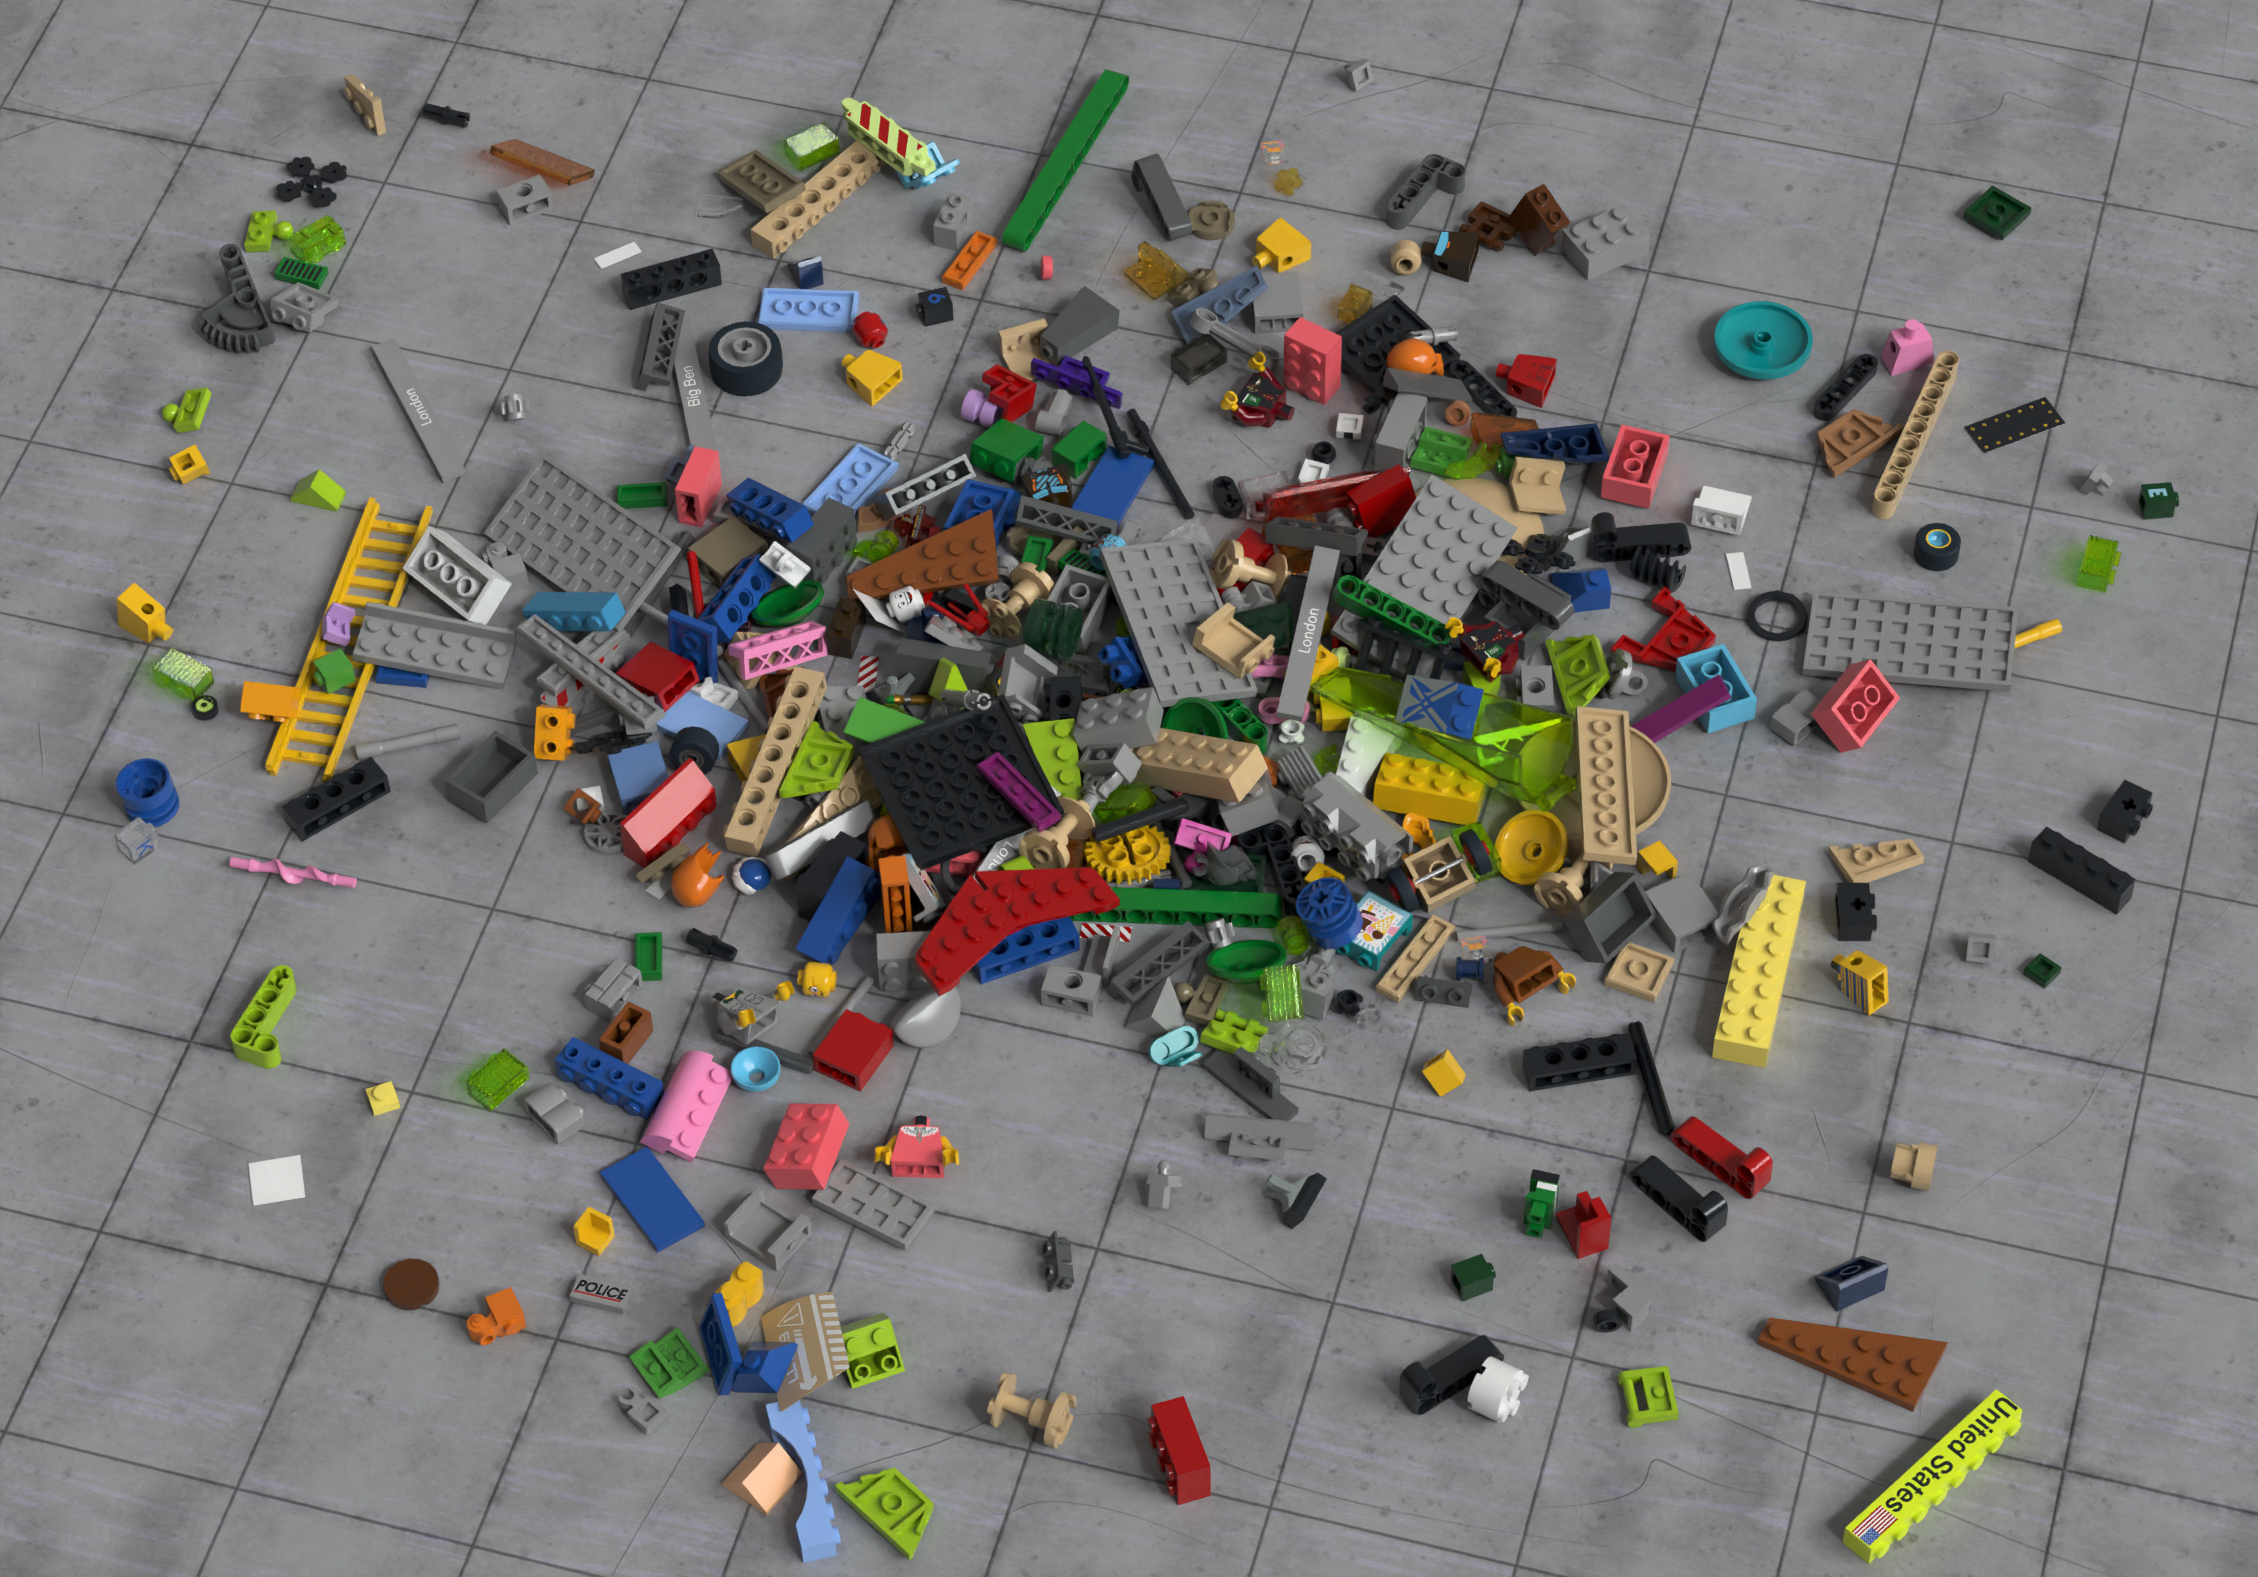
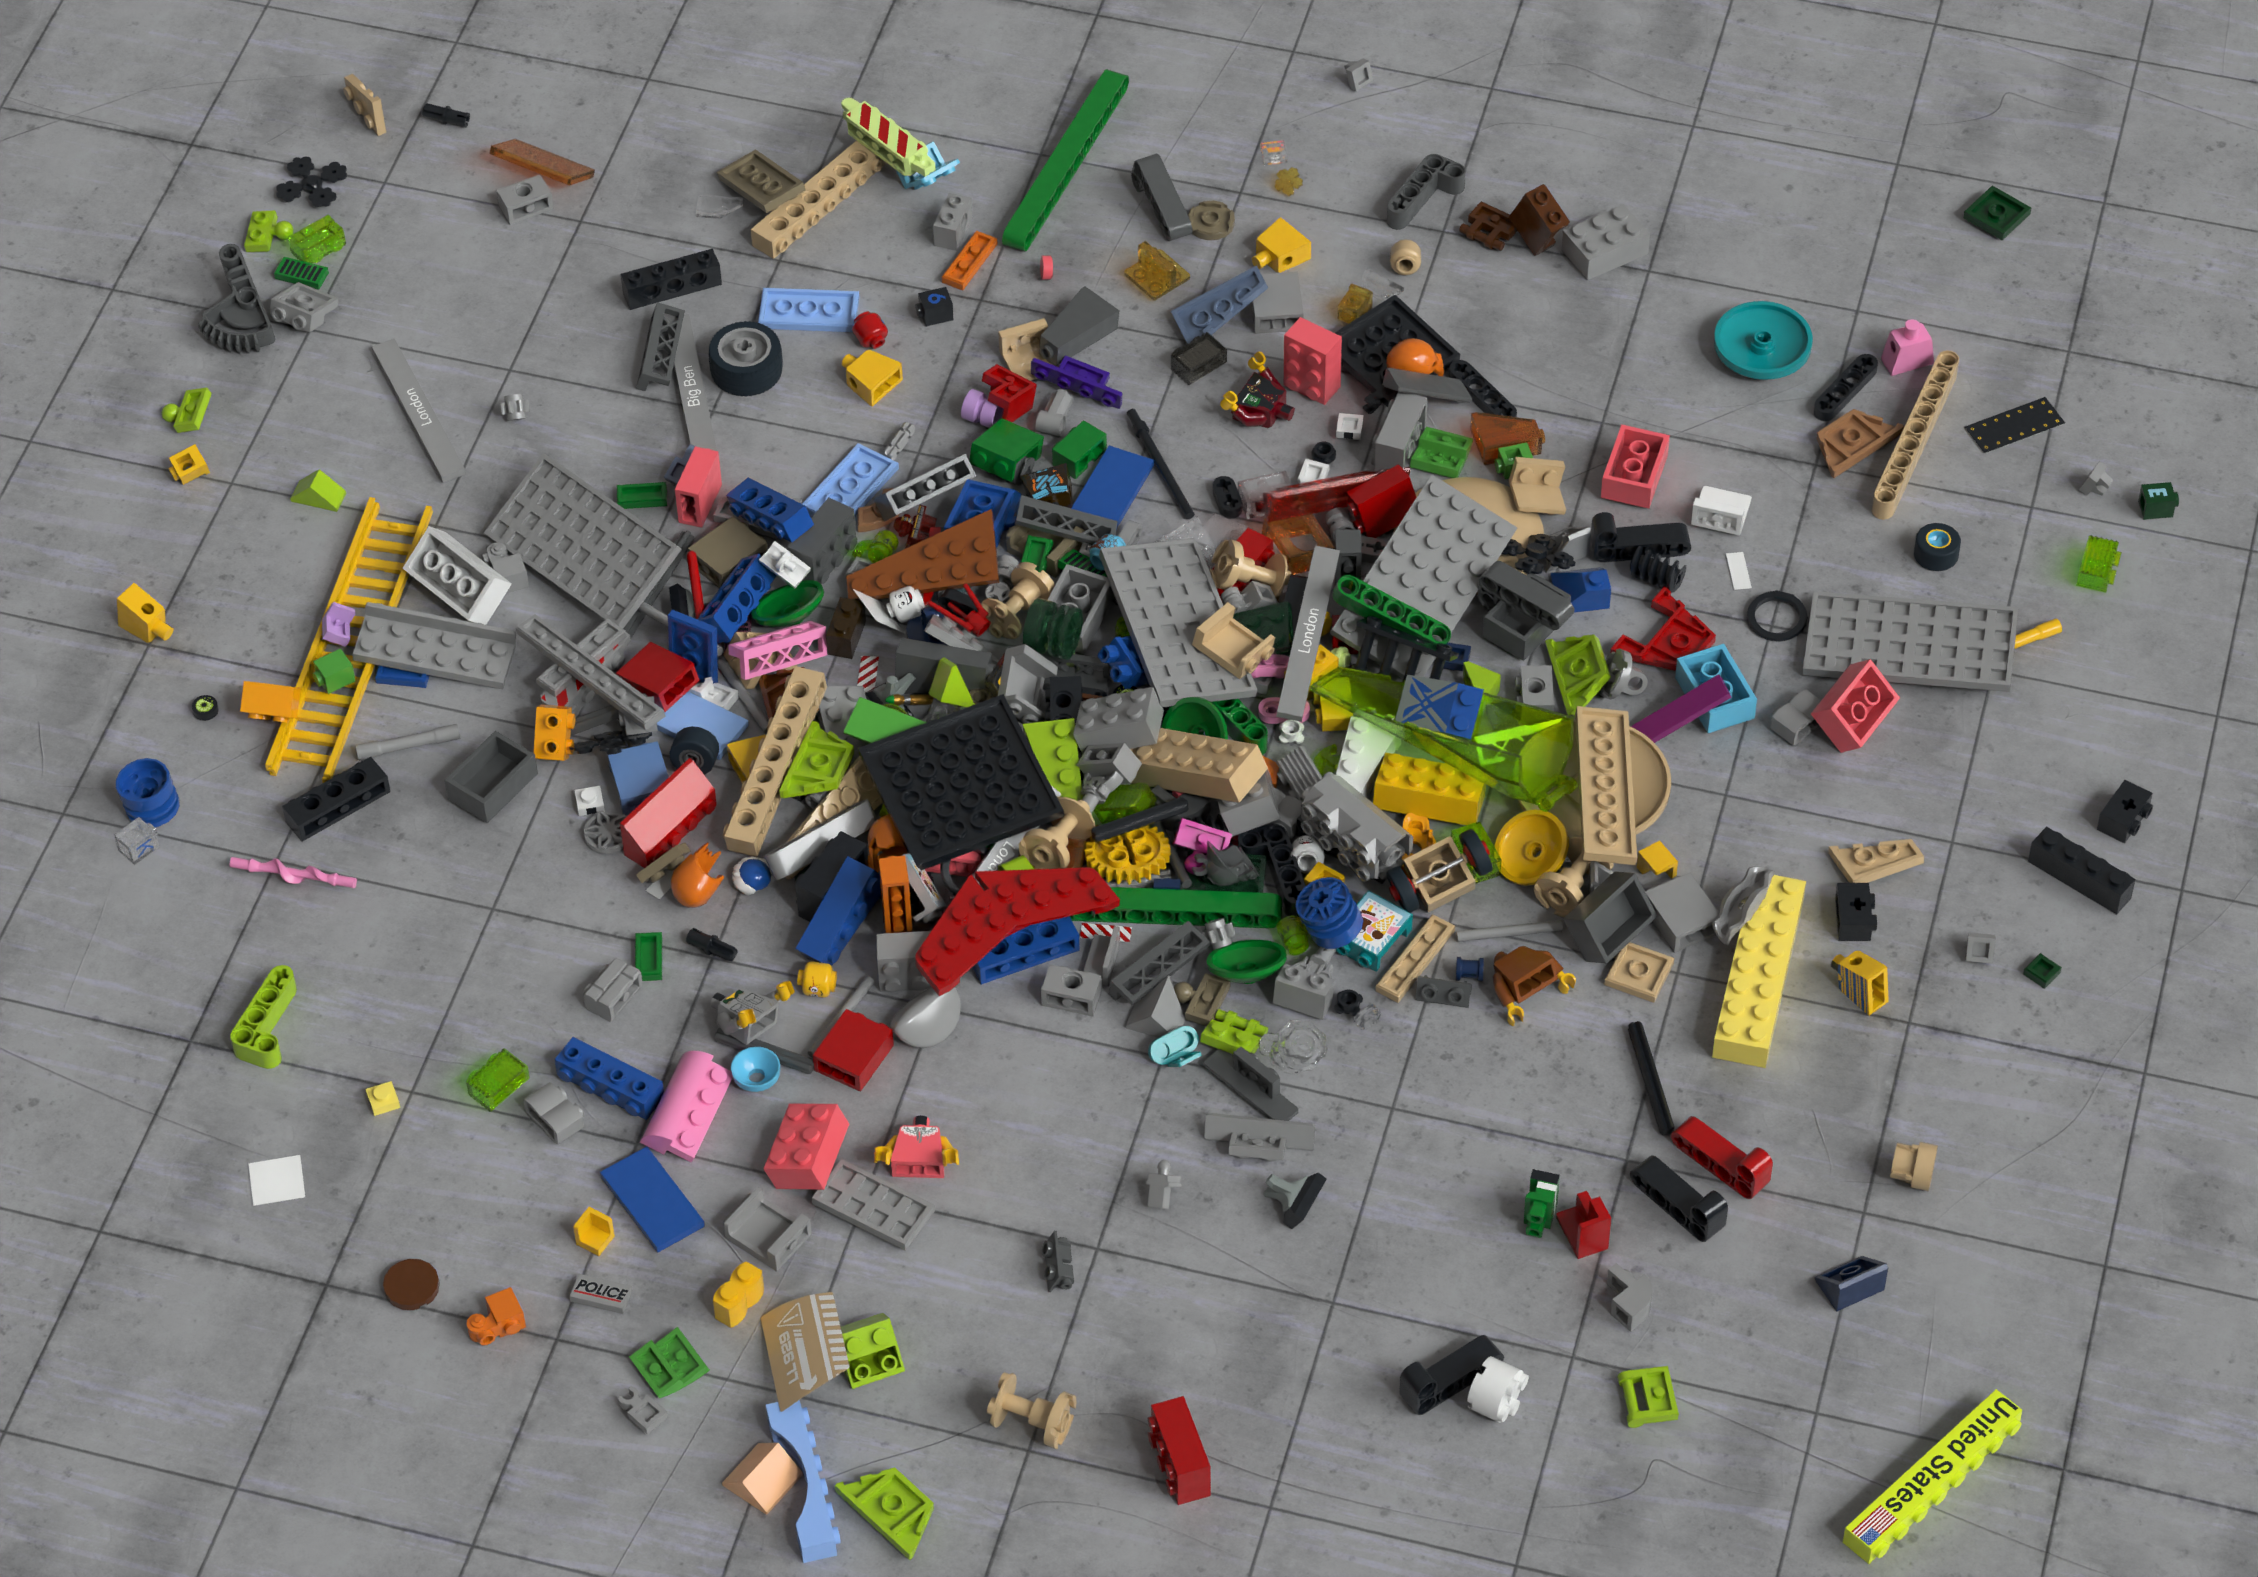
(183, 675): clear neon green brick -> none
(577, 610): dark azure brick -> none
(592, 812): dark orange bracket -> none
(617, 255): white sticker -> none
(627, 1032): dark orange brick -> none
(720, 1344): blue tile -> none
(764, 1367): blue slope -> none
(807, 272): dark blue slope -> none
(812, 146): clear neon green brick -> none
(968, 699): light grey pin -> none
(1018, 792): magenta tile -> none
(1120, 440): black piece -> none
(1199, 282): dark tan plate -> none
(1207, 323): light grey piece -> none
(1283, 993): clear neon green brick -> none
(1311, 534): dark grey slope -> none
(1435, 335): light grey pin -> none
(1444, 1072): yellow panel -> none
(1453, 253): dark brown torso -> none
(1457, 413): nougat tile -> none
(1472, 1277): dark green brick -> none
(1476, 948): clear tile -> none
(1477, 464): clear neon green piece -> none
(1488, 646): torso -> none
(1529, 377): red torso -> none
(1569, 444): dark blue wedge -> none
(1579, 1062): black brick -> none
(1607, 1320): black tile -> none
(1875, 1362): dark orange wing -> none

